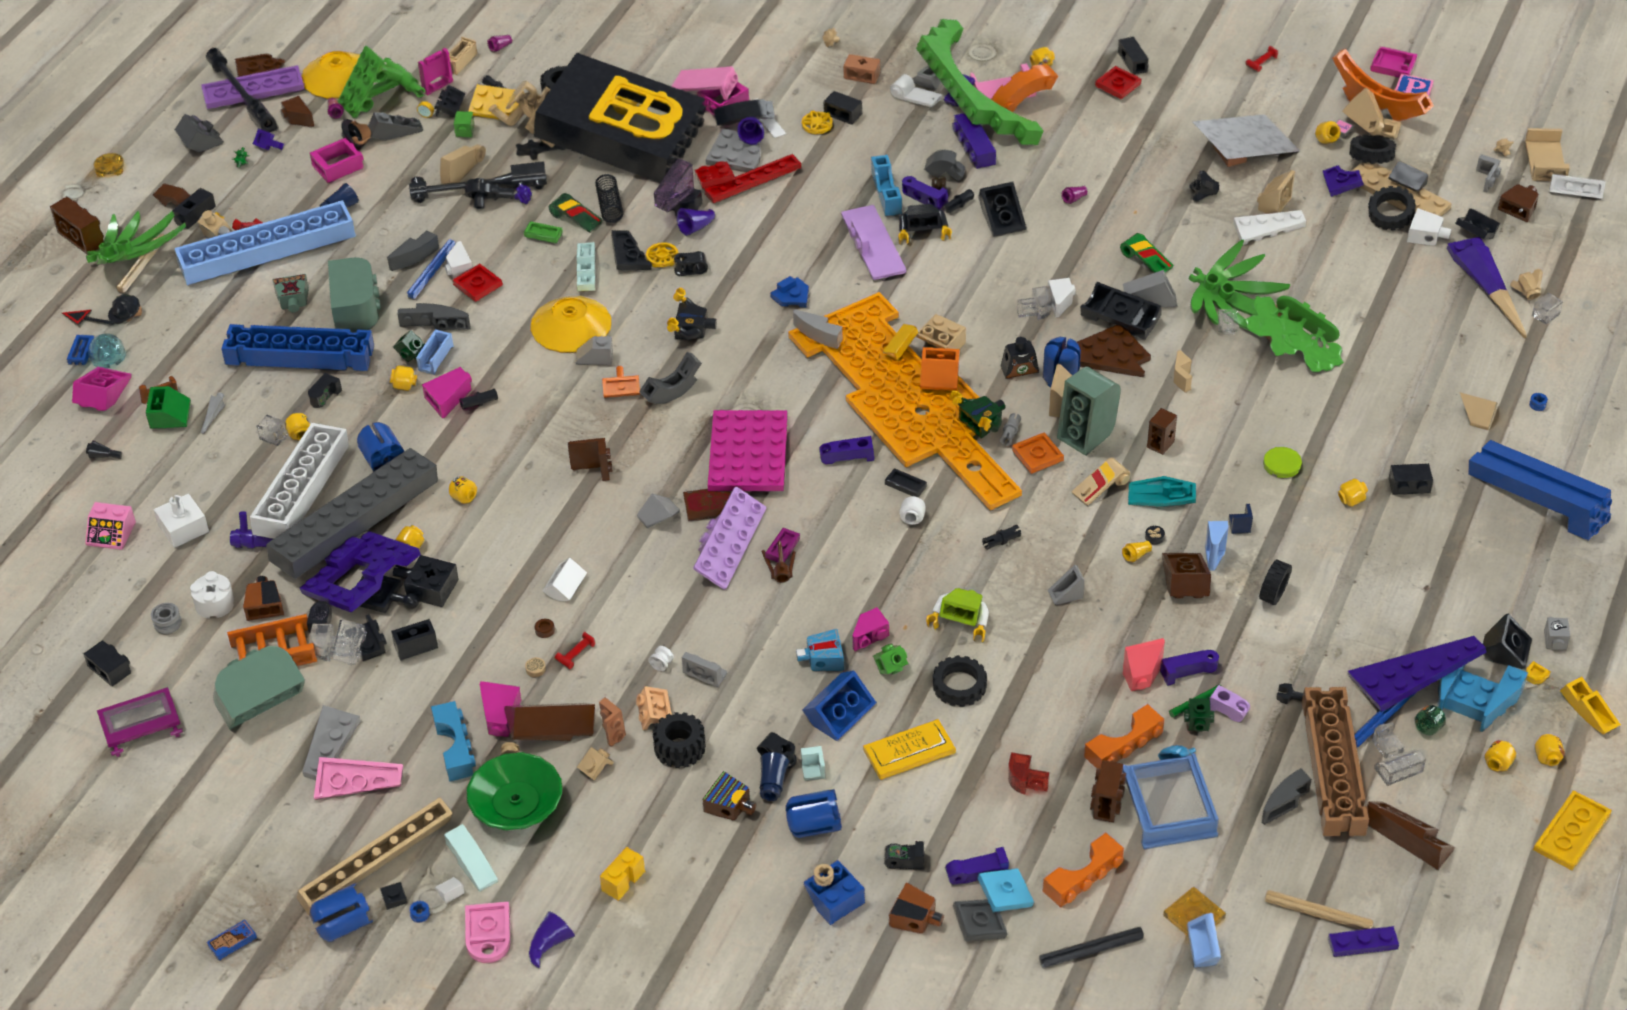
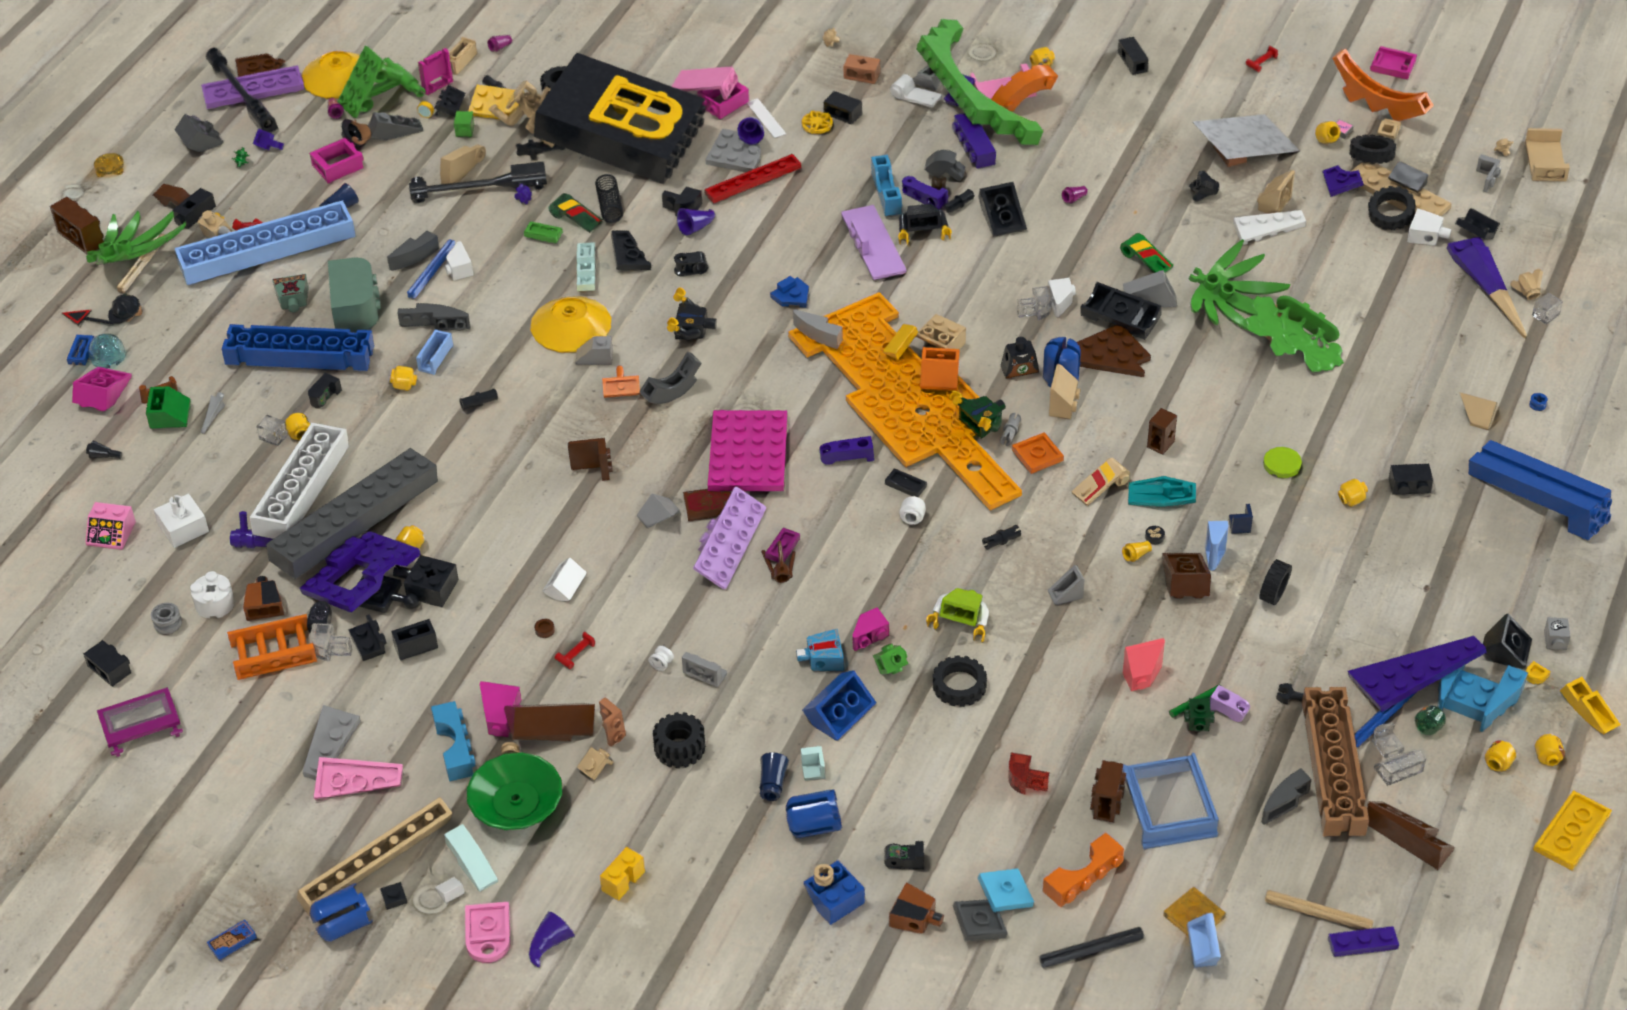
(256, 684): sand green brick -> none
(297, 112): reddish brown slope -> none
(348, 642): clear bracket -> none
(379, 446): blue cylinder -> none
(409, 346): dark green brick -> none
(414, 909): blue bush -> none
(446, 390): dark pink slope -> none
(462, 489): yellow head -> none
(477, 282): red plate -> none
(484, 189): black pin -> none
(535, 667): tan tile -> none
(652, 705): light nougat bracket -> none
(661, 254): yellow wheel -> none
(675, 186): clear purple slope -> none
(714, 174): red plate -> none
(728, 798): reddish brown torso -> none
(738, 111): black arch -> none
(777, 744): black piece -> none
(909, 749): yellow tile -> none
(968, 870): dark purple leg -> none
(1088, 410): sand green brick -> none
(1118, 82): red plate -> none
(1145, 726): orange arch -> none
(1174, 752): dark azure piece -> none
(1182, 372): tan slope -> none
(1188, 664): dark purple leg -> none
(1228, 321): clear bracket -> none
(1365, 112): tan piece -> none
(1414, 84): tile -> none
(1519, 202): reddish brown torso -> none
(1577, 186): white plate -> none

